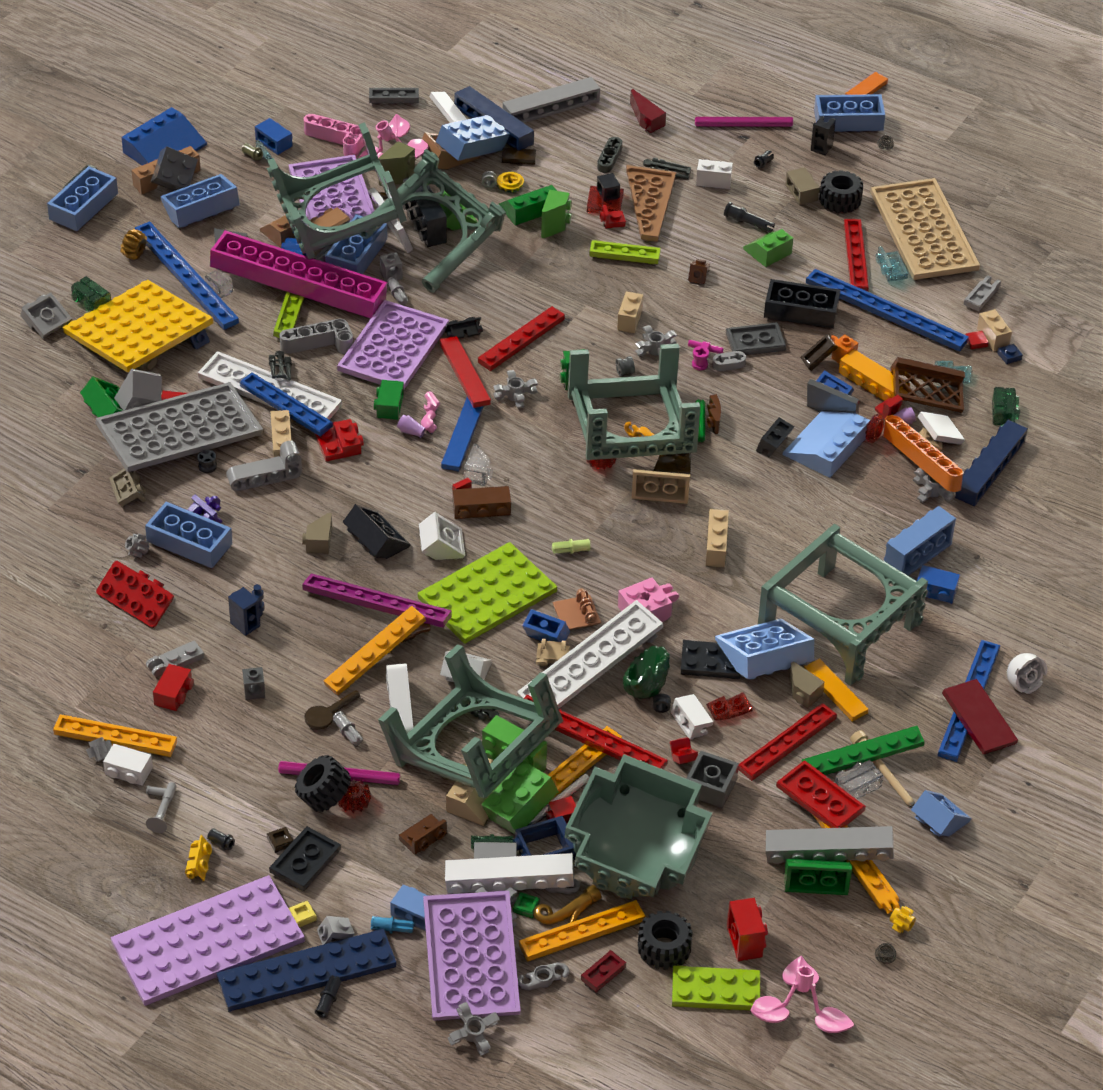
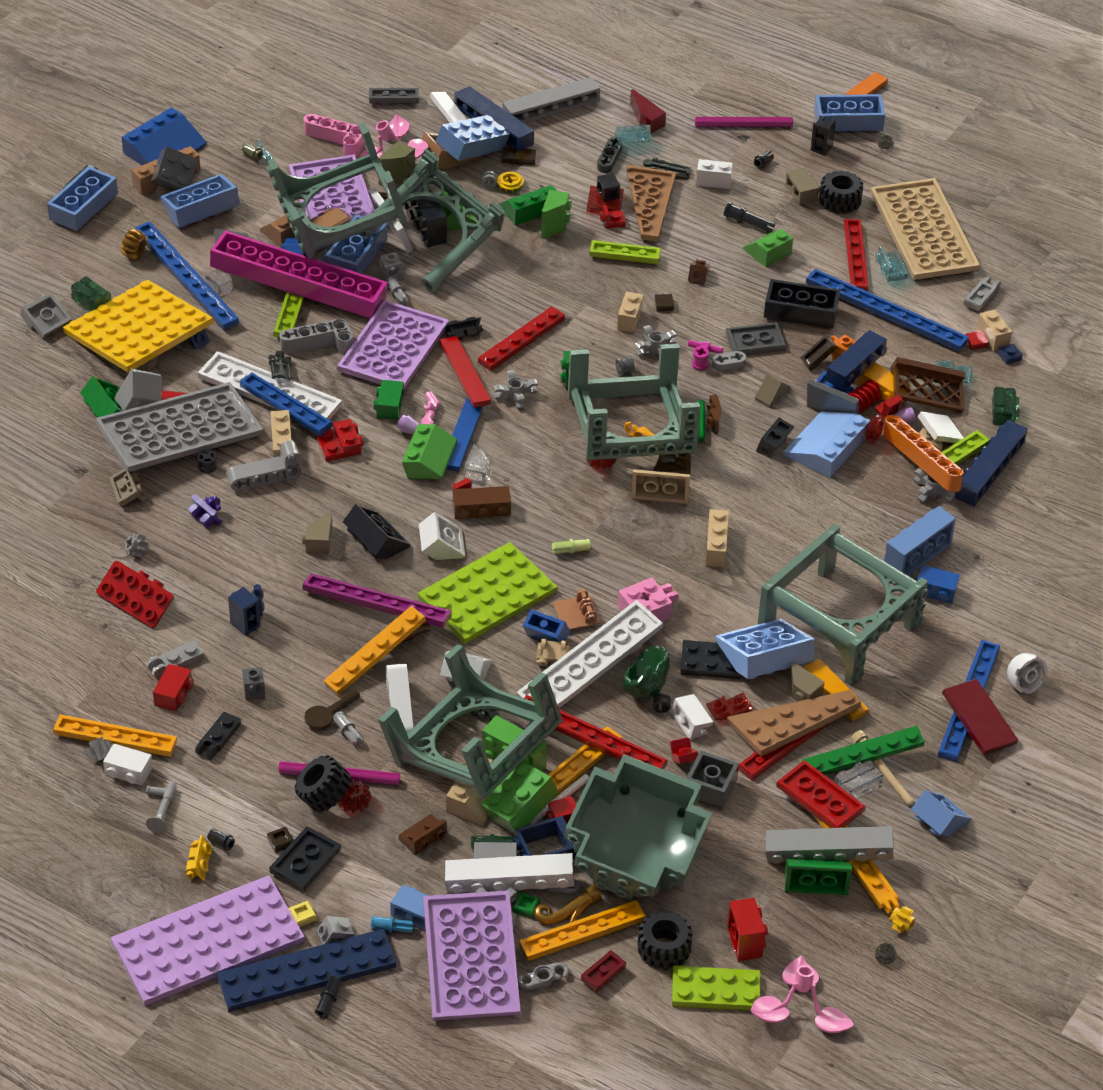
(188, 534): medium blue brick -> none
(218, 734): none -> black hinge
(273, 136): blue brick -> none
(428, 452): none -> bright green slope
(481, 1043): light grey pin -> none
(633, 134): none -> clear light blue bracket
(664, 302): none -> dark brown tile
(771, 391): none -> dark tan slope
(779, 725): none -> medium nougat wing
(856, 360): none -> dark blue brick
(867, 394): none -> red piece
(966, 447): none -> lime plate

